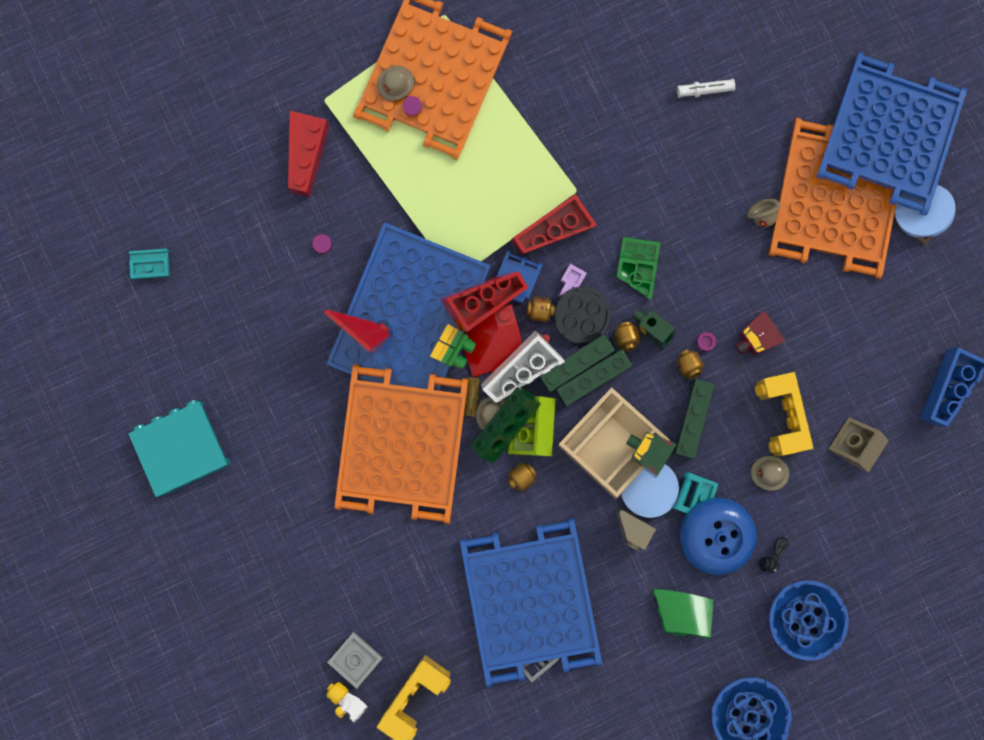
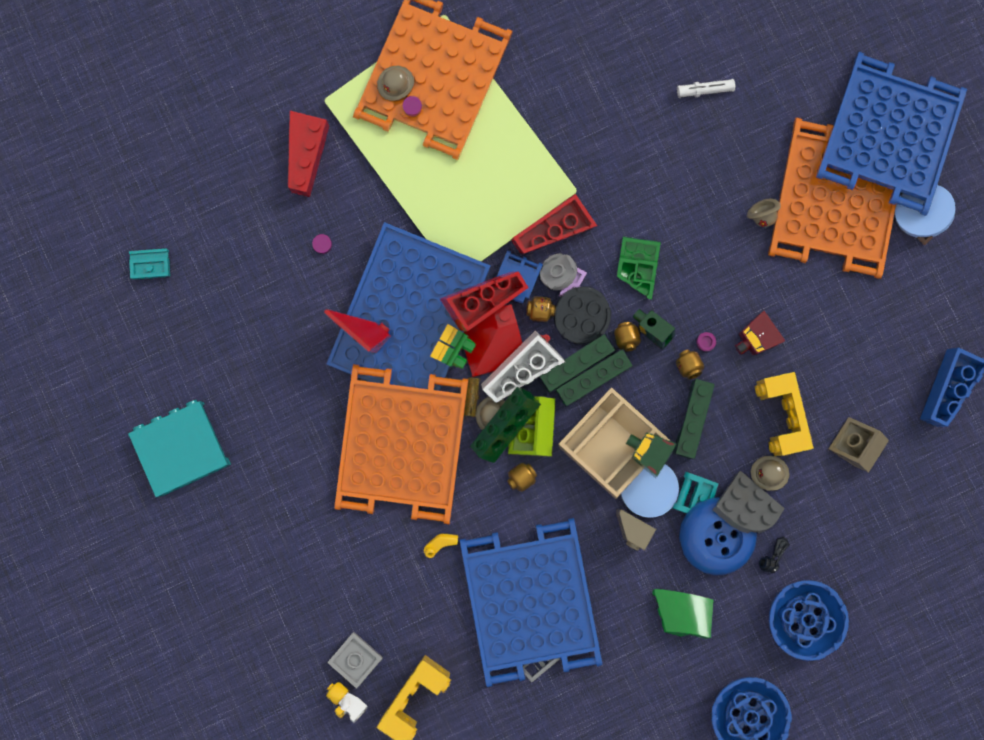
(439, 542): none -> yellow arm
(558, 271): none -> light grey tile
(747, 506): none -> dark grey plate

